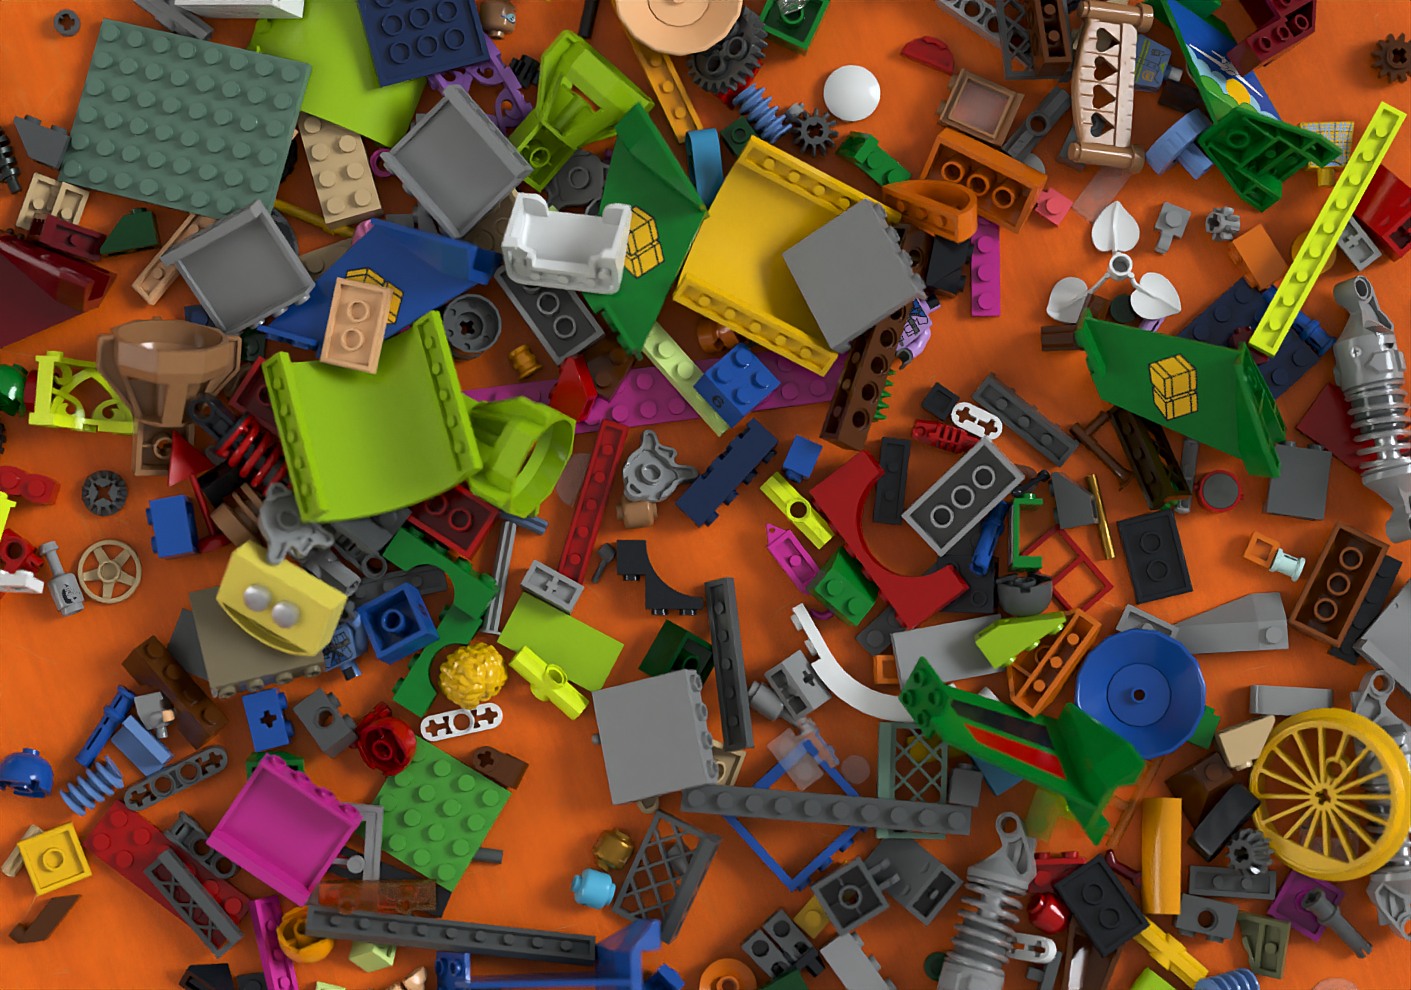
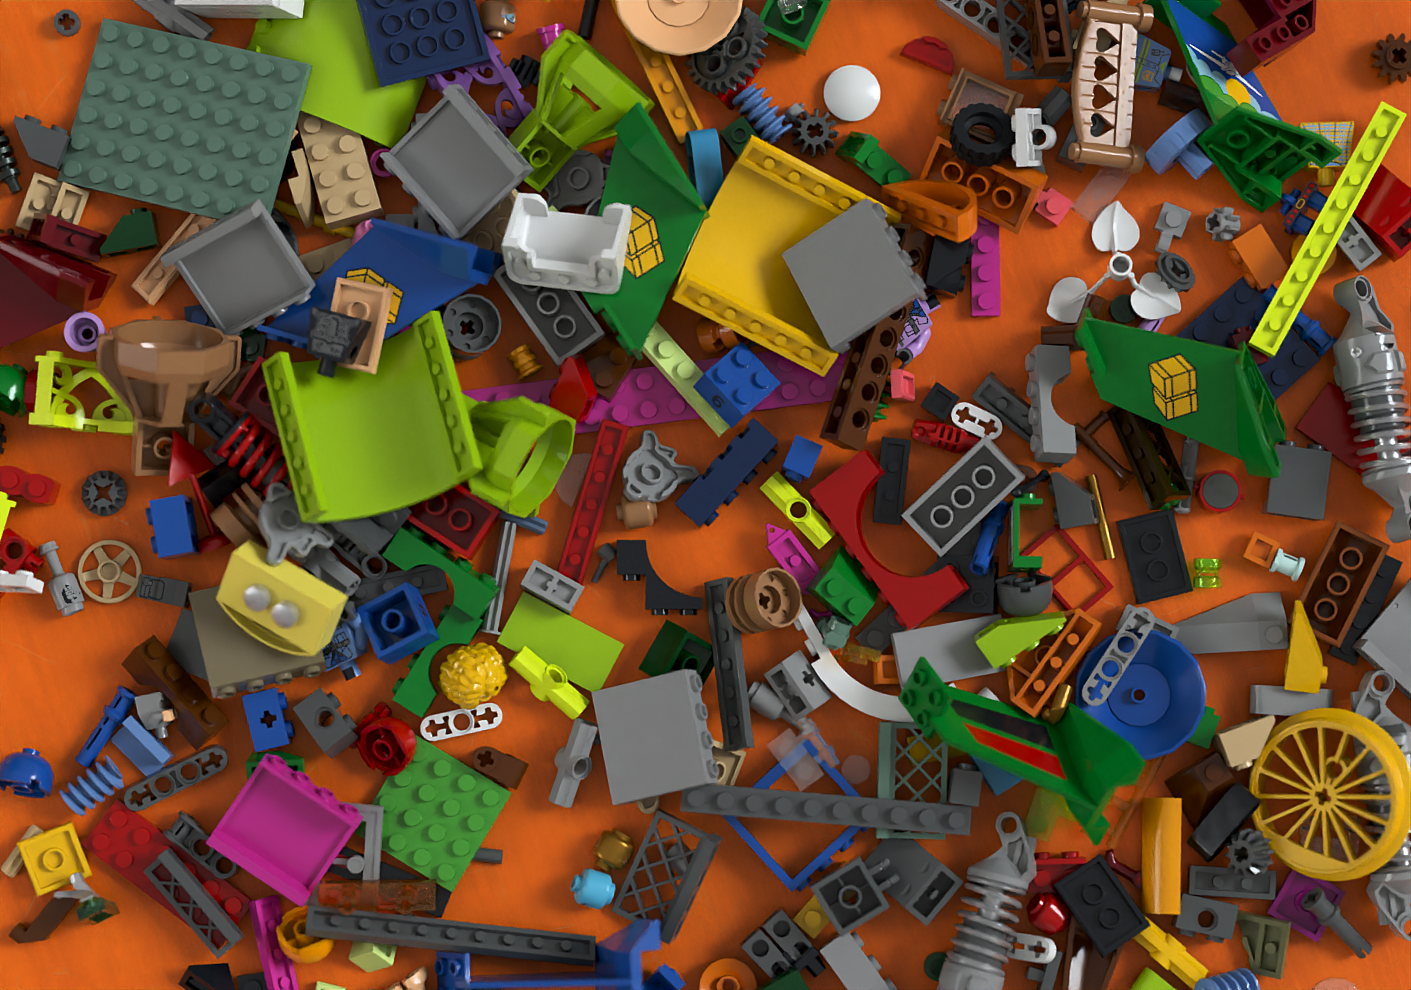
(78, 328): none -> lavender plant
(93, 906): none -> piece
(164, 590): none -> dark grey leg
(303, 188): none -> tan slope
(335, 338): none -> torso
(549, 34): none -> dark pink piece
(573, 762): none -> light grey piece
(763, 601): none -> medium nougat wheel
(834, 630): none -> sand green plate
(857, 654): none -> clear yellow plate
(902, 385): none -> coral tile
(977, 153): none -> black tyre
(1026, 125): none -> white plate
(1052, 437): none -> light grey arch
(1055, 712): none -> pearl gold arm
(1121, 658): none -> light grey beam
(1175, 272): none -> dark grey gear
(1207, 566): none -> clear neon green wheel
(1296, 219): none -> blue hips
(1304, 659): none -> yellow slope

